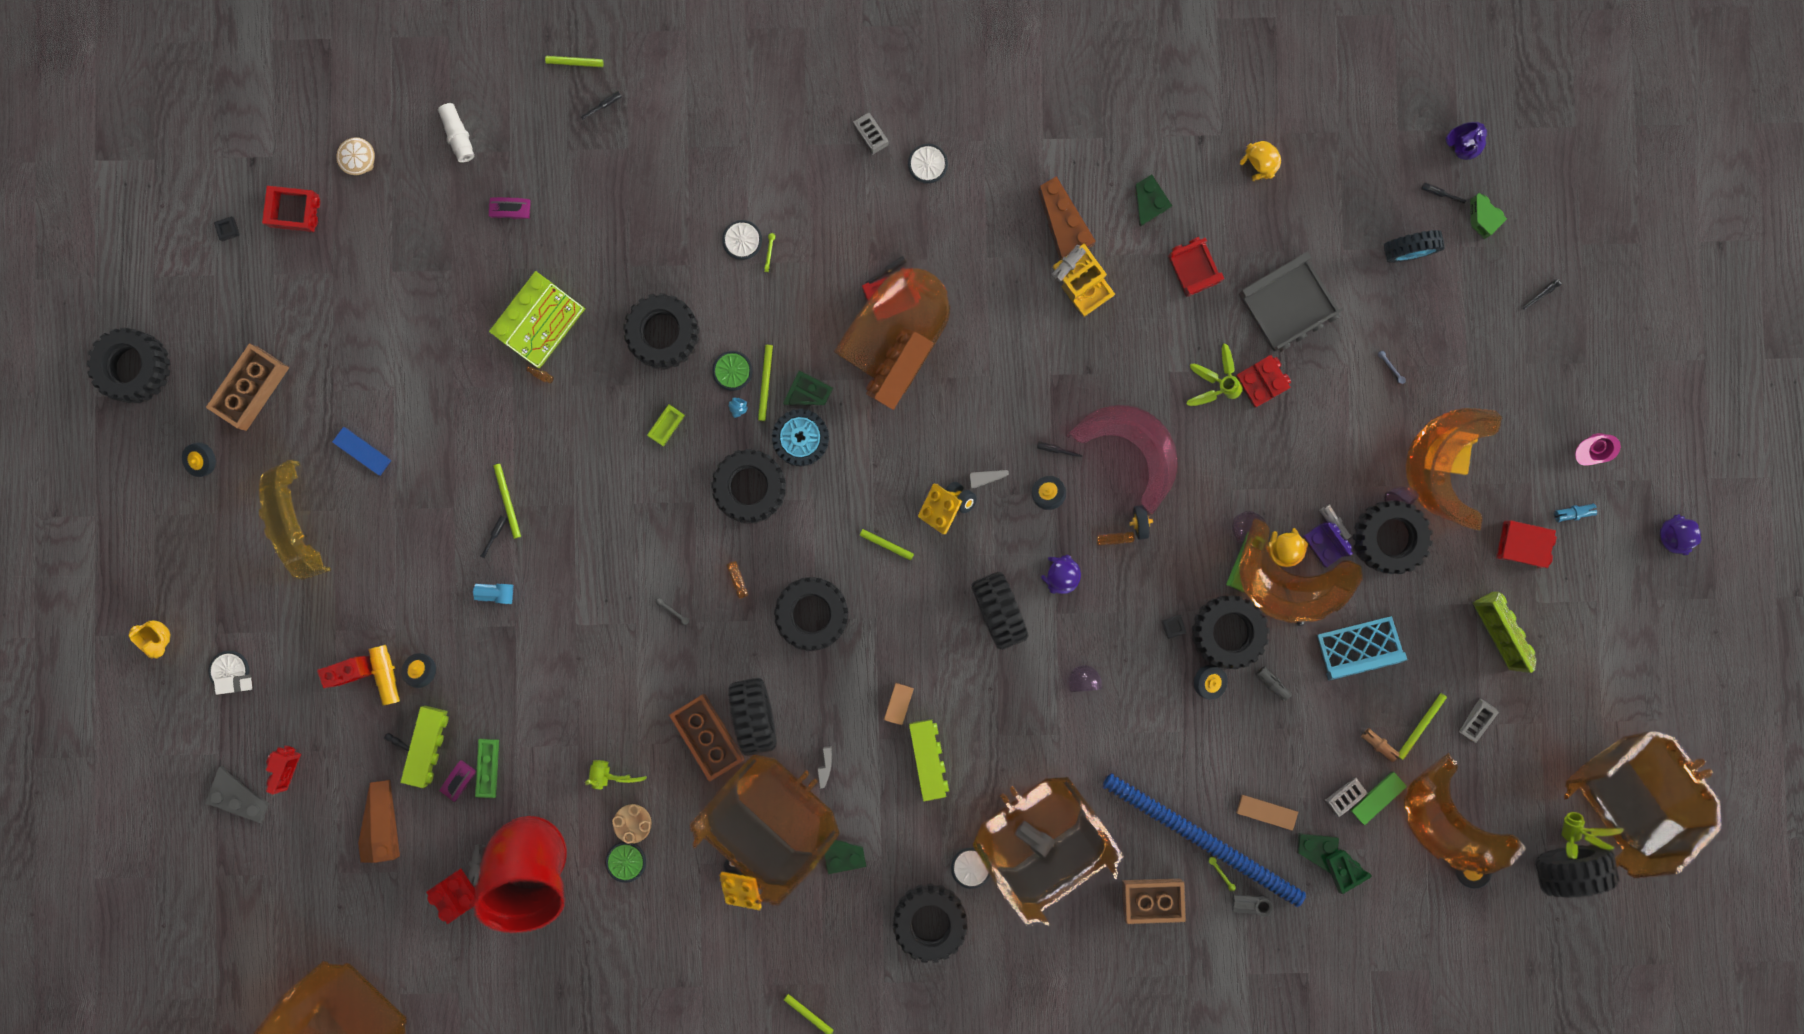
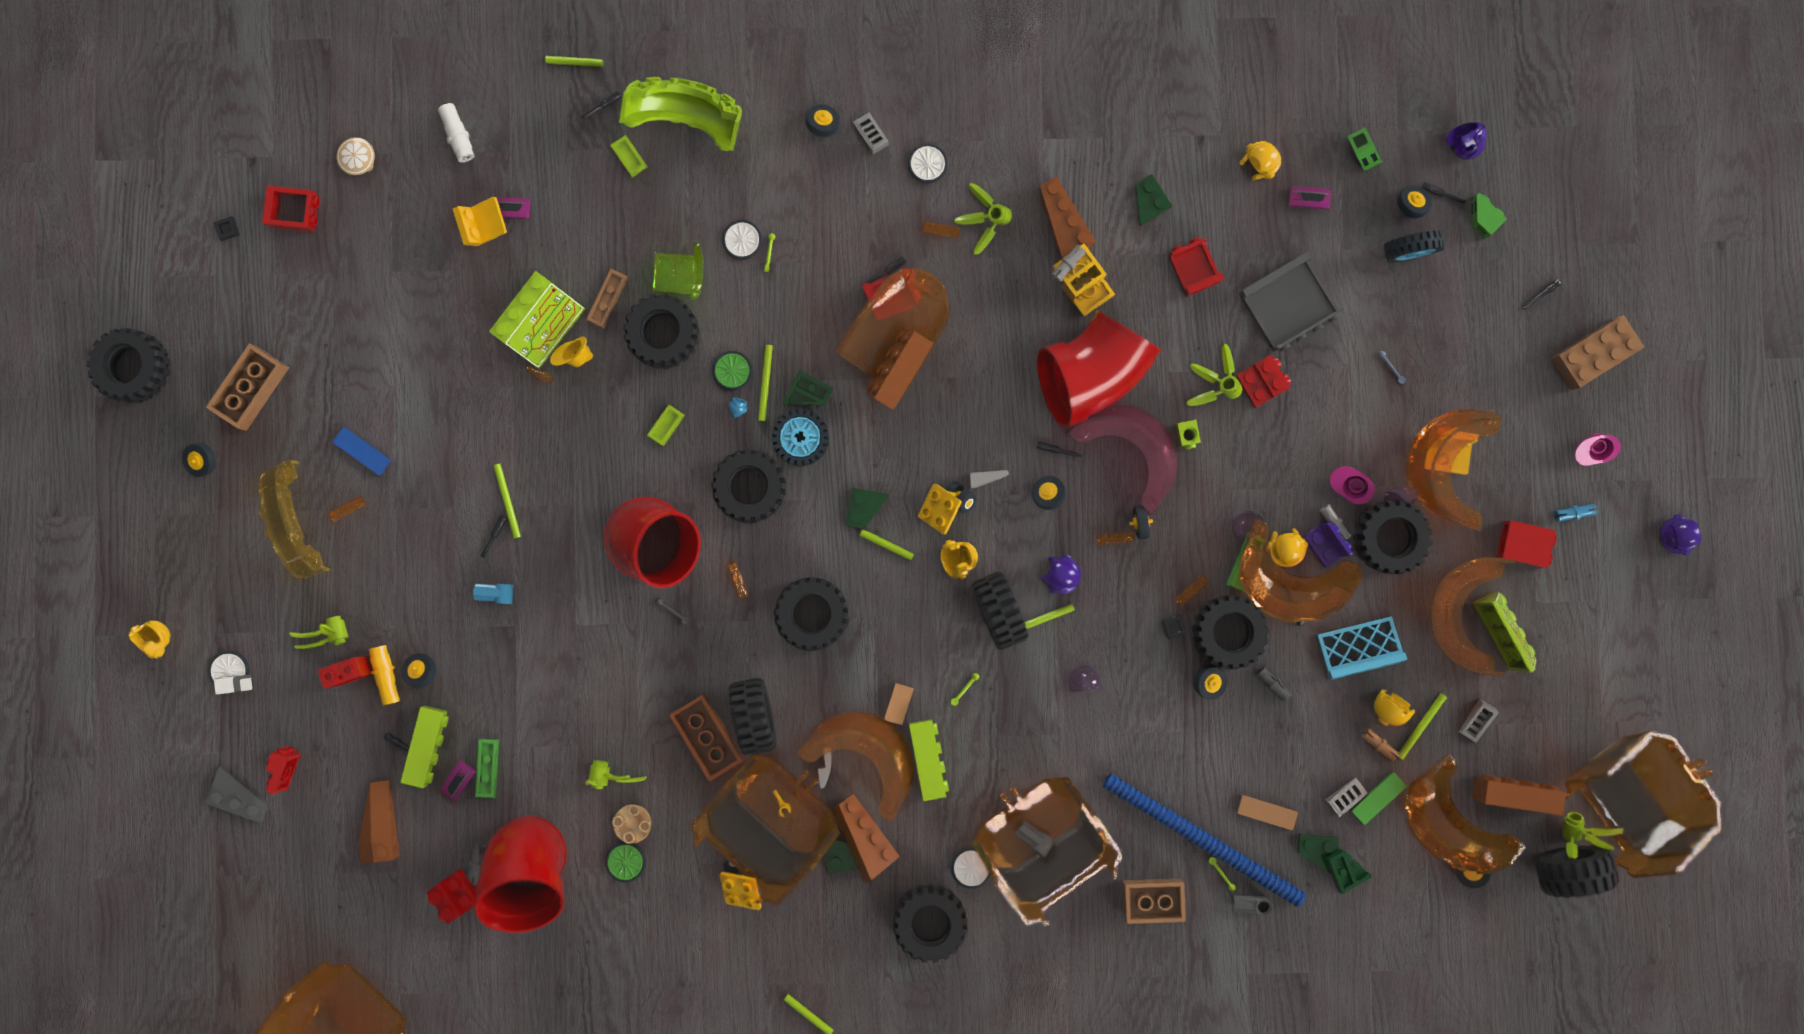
(334, 629): none -> lime plant
(347, 508): none -> clear orange axle
(480, 222): none -> yellow bracket
(573, 353): none -> yellow piece
(607, 298): none -> medium nougat tile
(626, 529): none -> red cylinder
(628, 156): none -> lime tile
(679, 273): none -> clear neon green piece
(684, 103): none -> lime windscreen
(781, 803): none -> yellow hand
(822, 120): none -> black wheel
(863, 507): none -> dark green wing
(864, 838): none -> dark orange wedge
(874, 739): none -> clear orange windscreen
(941, 229): none -> clear orange axle
(954, 701): none -> lime hinge
(958, 558): none -> yellow helmet
(997, 214): none -> lime plant
(1049, 616): none -> lime bar
(1092, 369): none -> red cylinder
(1187, 426): none -> lime brick
(1192, 590): none -> clear orange axle
(1310, 197): none -> magenta slope
(1352, 485): none -> dark pink piece
(1364, 149): none -> bright green slope
(1392, 709): none -> yellow cylinder
(1414, 201): none -> black wheel
(1447, 612): none -> clear orange windscreen
(1519, 794): none -> dark orange brick
(1597, 352): none -> medium nougat brick

